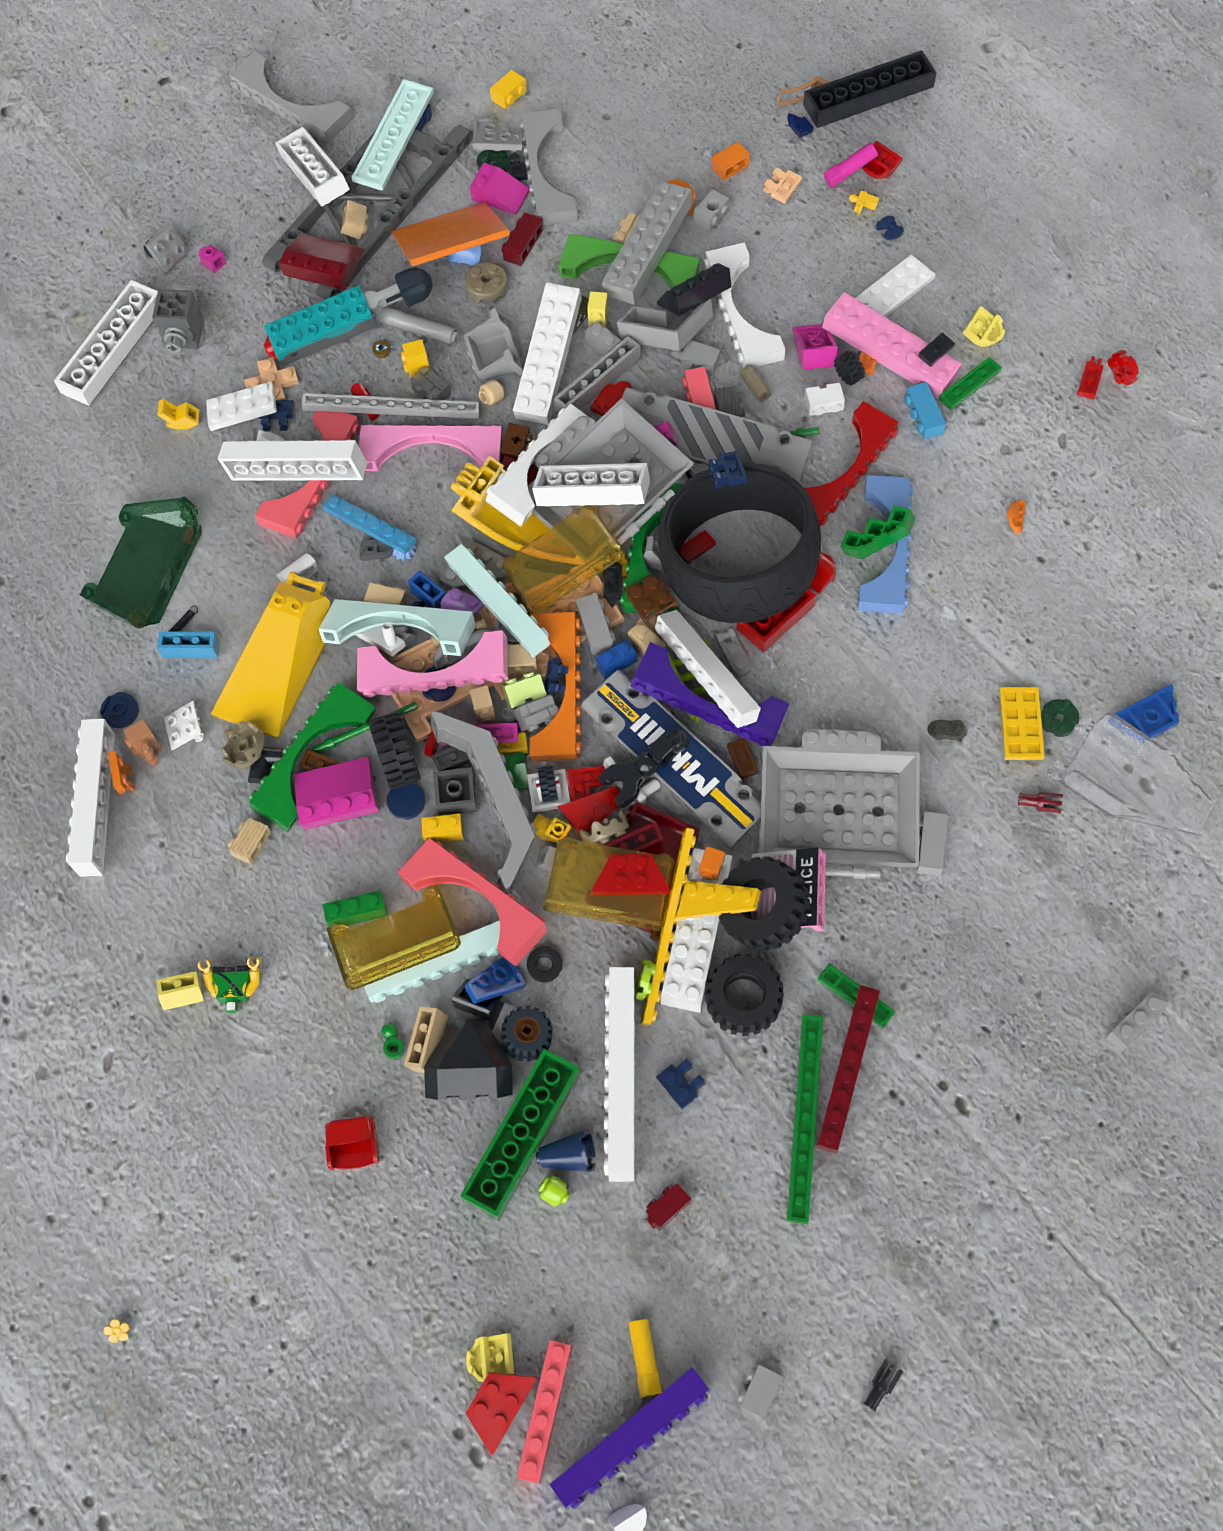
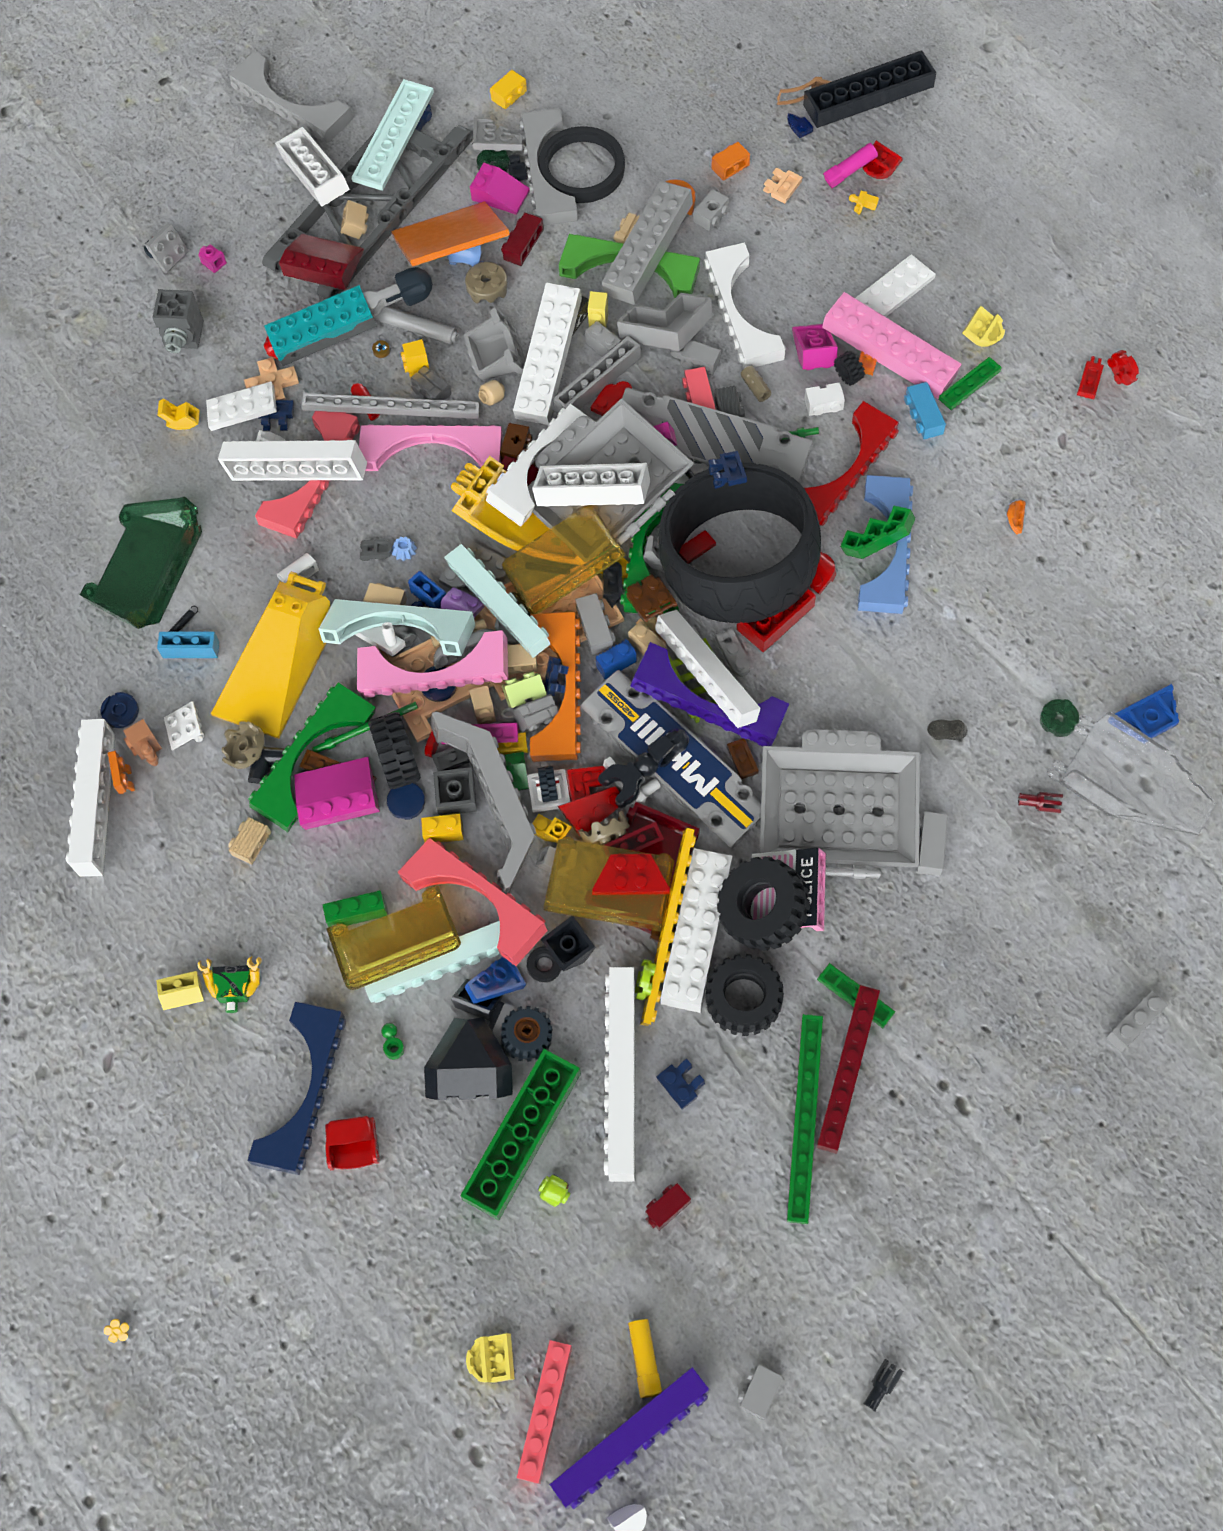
(108, 343): white brick -> none
(287, 1146): none -> dark blue arch
(369, 524): dark azure plate -> none
(425, 1037): tan brick -> none
(497, 1405): red wing -> none
(568, 944): none -> black slope
(569, 1153): dark blue cone -> none
(591, 135): none -> black tyre
(696, 290): black slope -> none
(711, 863): orange brick -> none
(713, 899): yellow wing -> none
(893, 230): dark blue piece -> none
(936, 349): black plate -> none
(1021, 723): yellow plate -> none

